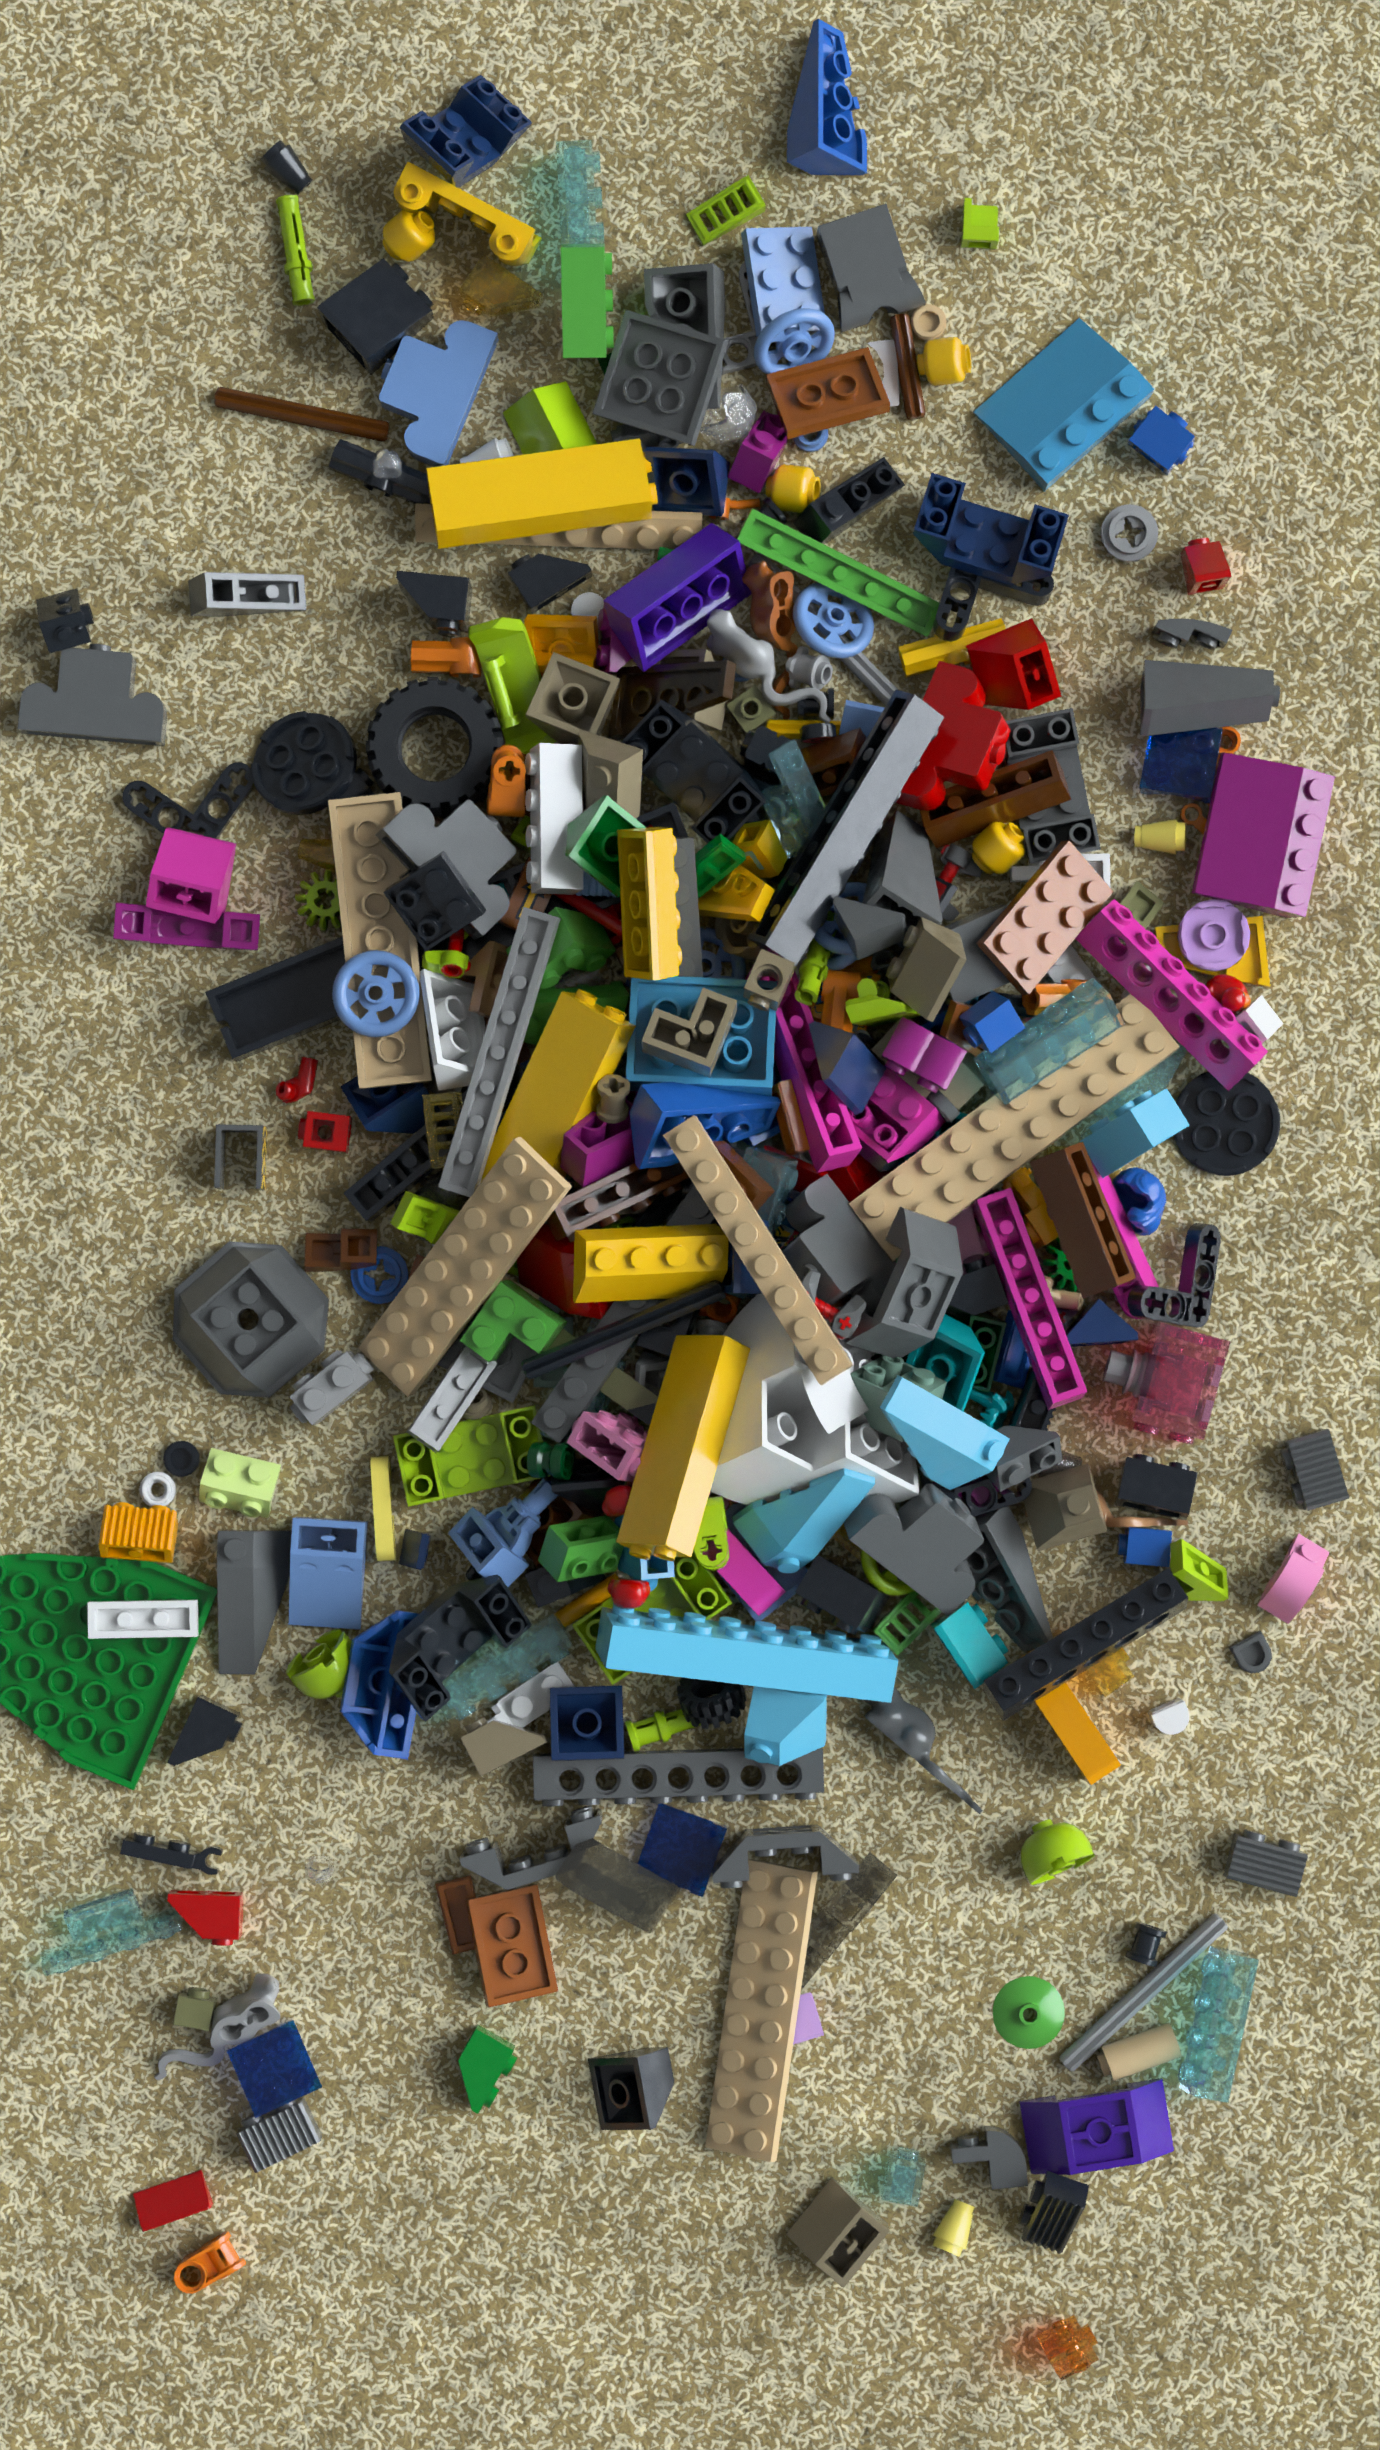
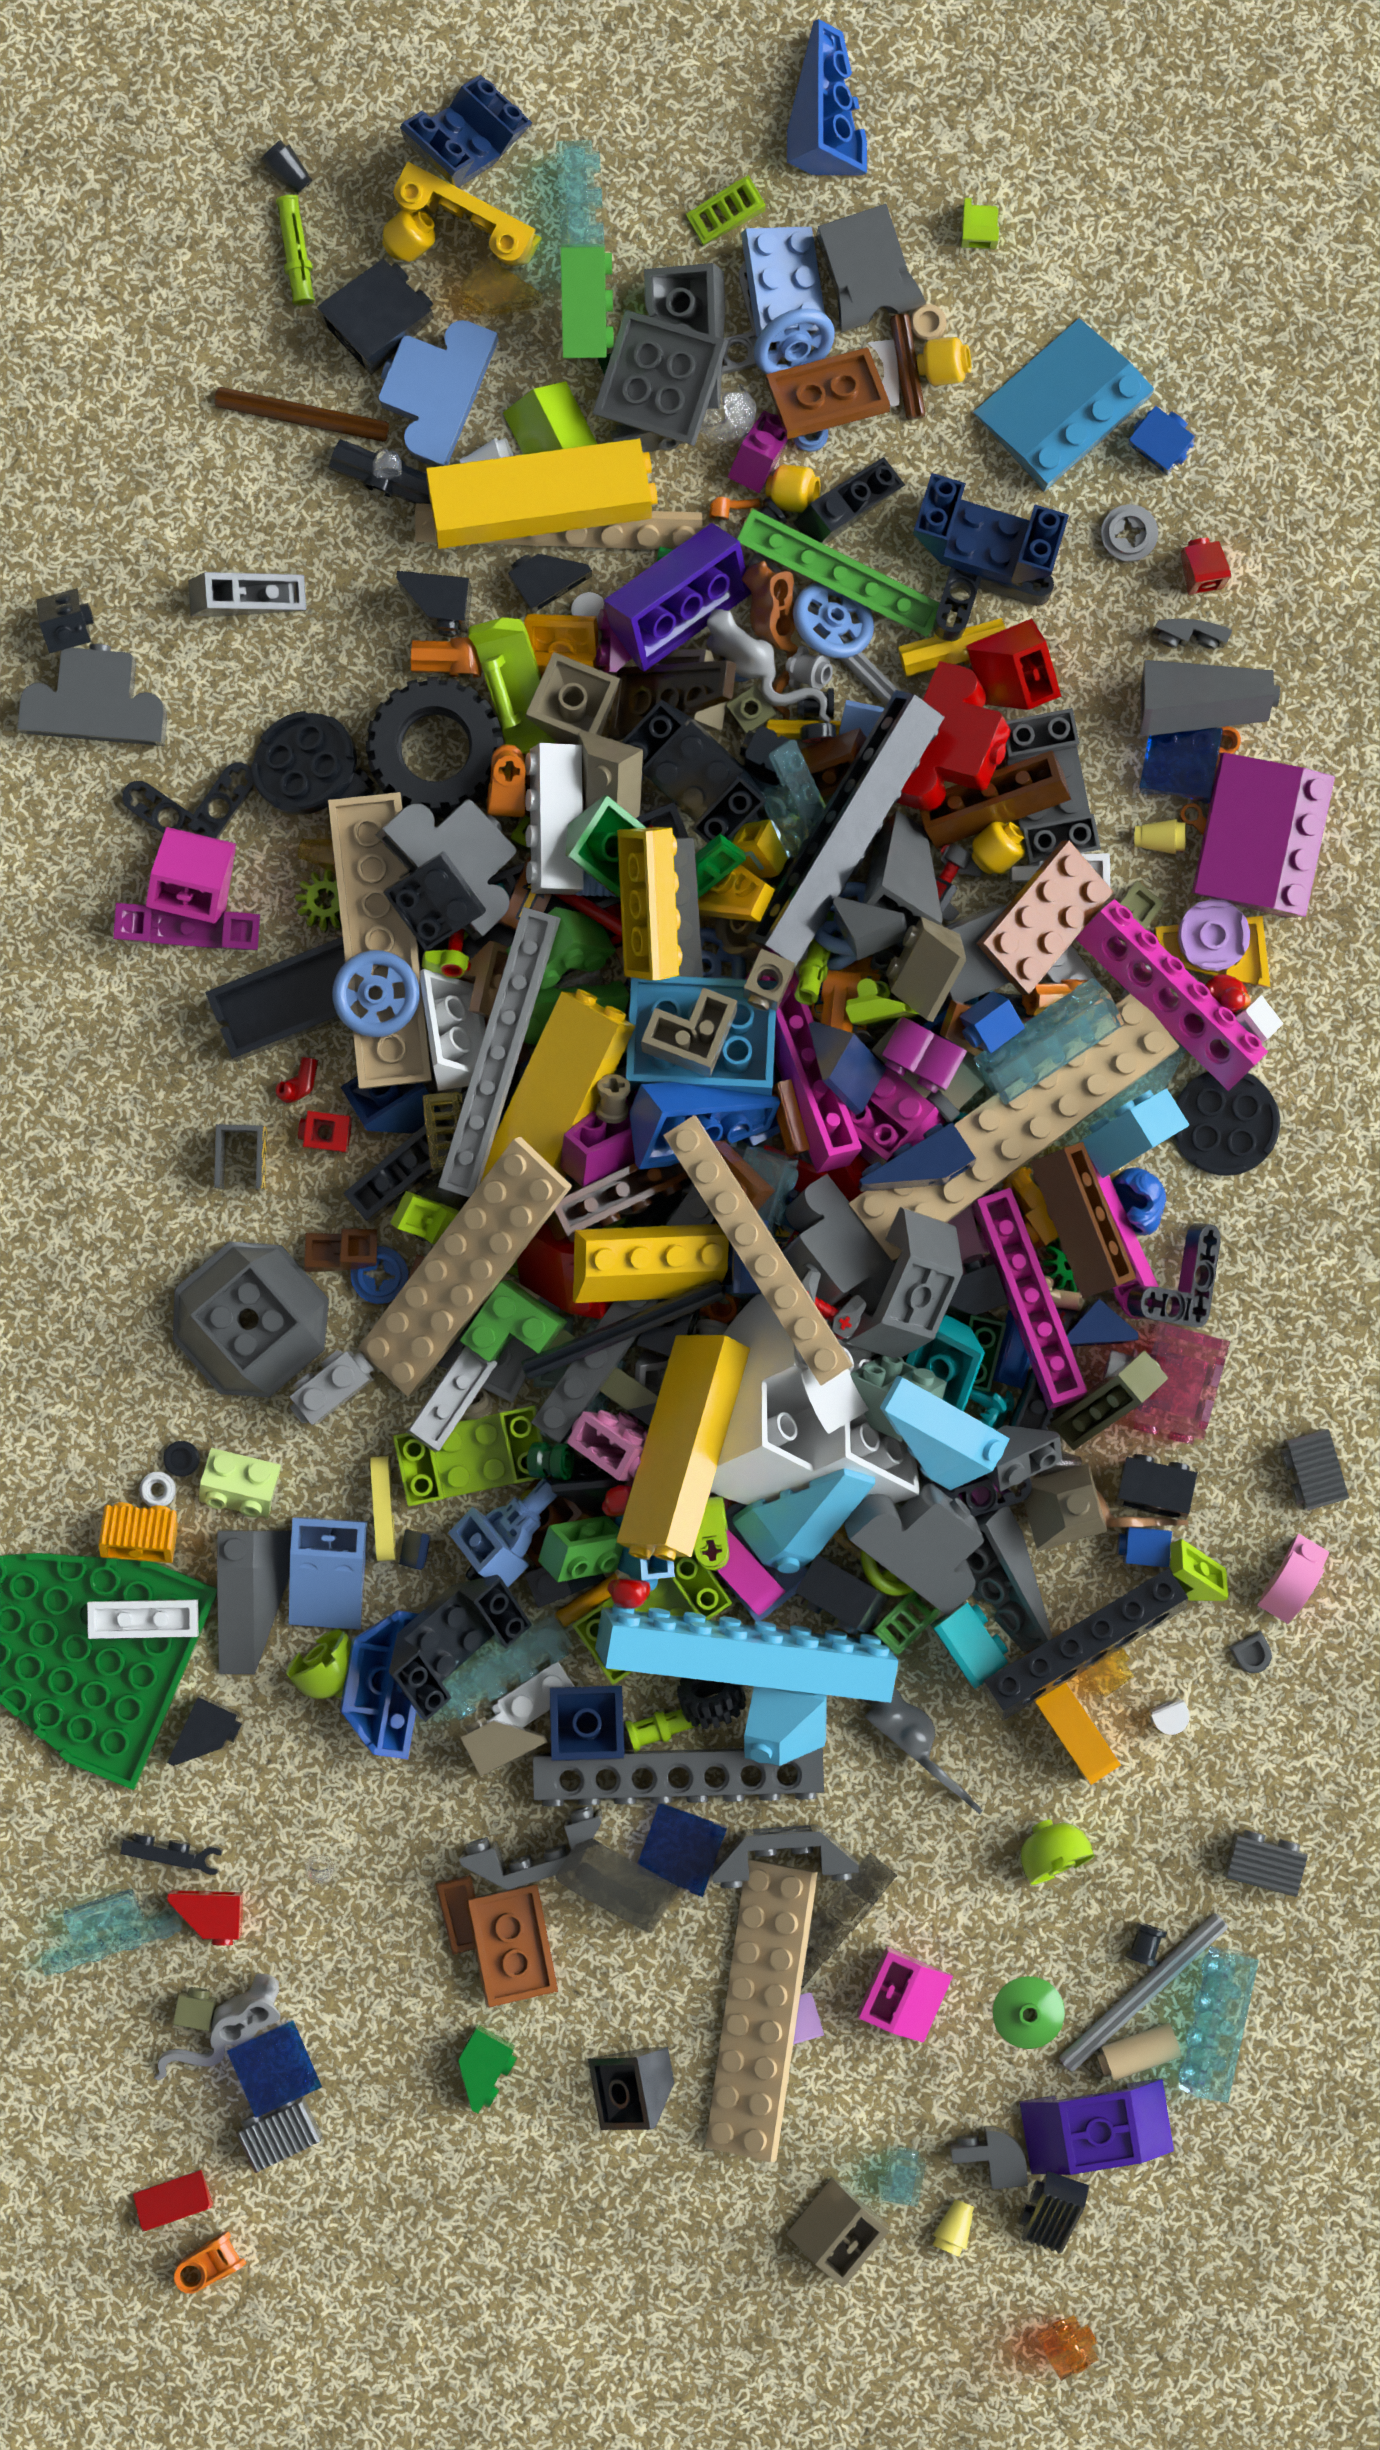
(688, 479): dark blue slope -> none
(904, 1995): none -> dark pink slope
(928, 1163): none -> dark blue slope
(1109, 1400): none -> olive brick

